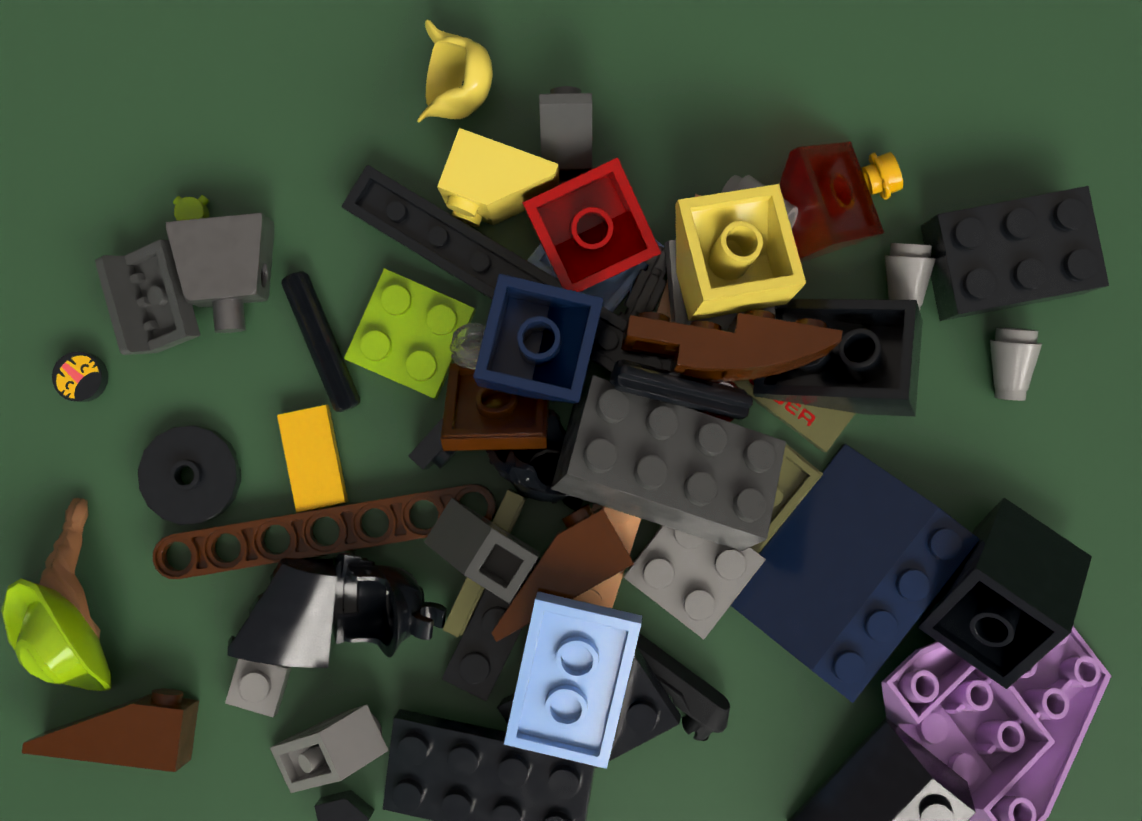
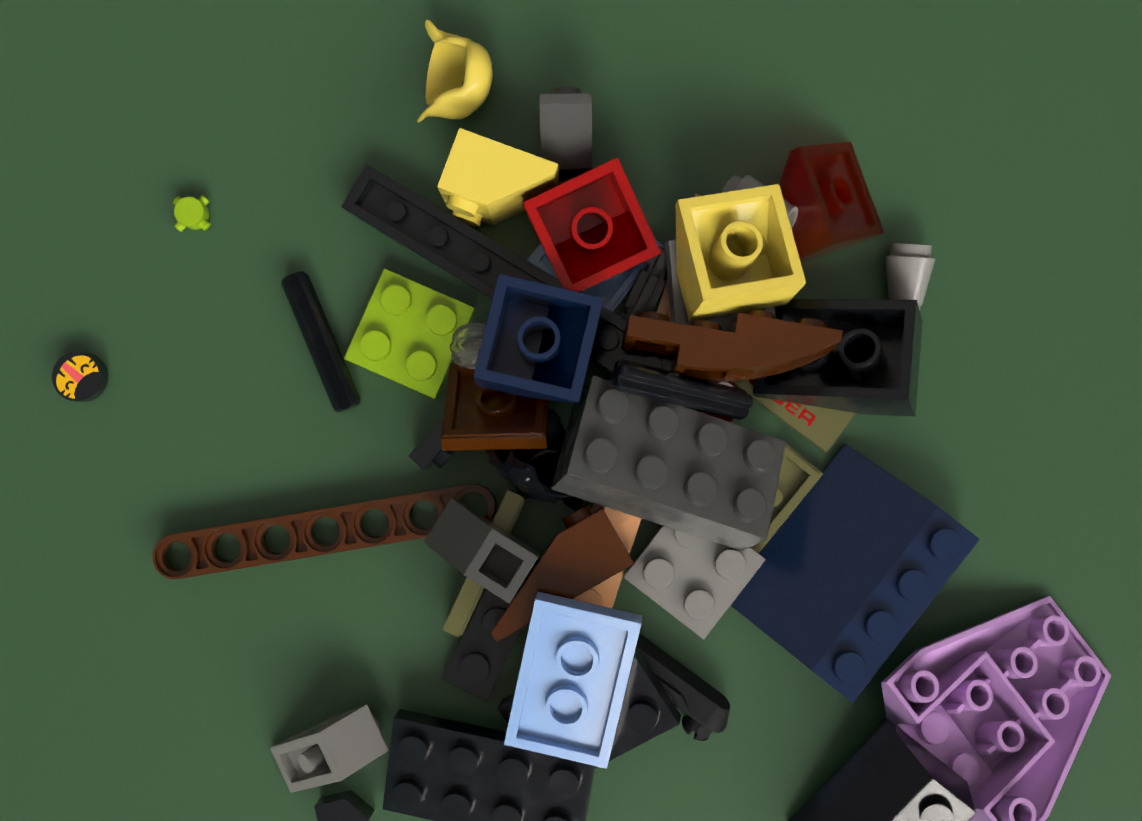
(51, 619): lime hat -> none
(141, 733): reddish brown slope -> none
(146, 300): dark grey bracket -> none
(214, 470): black plate -> none
(224, 264): flat silver torso -> none
(258, 687): light grey plate -> none
(291, 618): black slope -> none
(312, 458): yellow tile -> none
(380, 605): black helmet -> none
(883, 175): yellow plate -> none
(1009, 595): black slope -> none
(1013, 361): light grey cone -> none
(1015, 253): black brick -> none

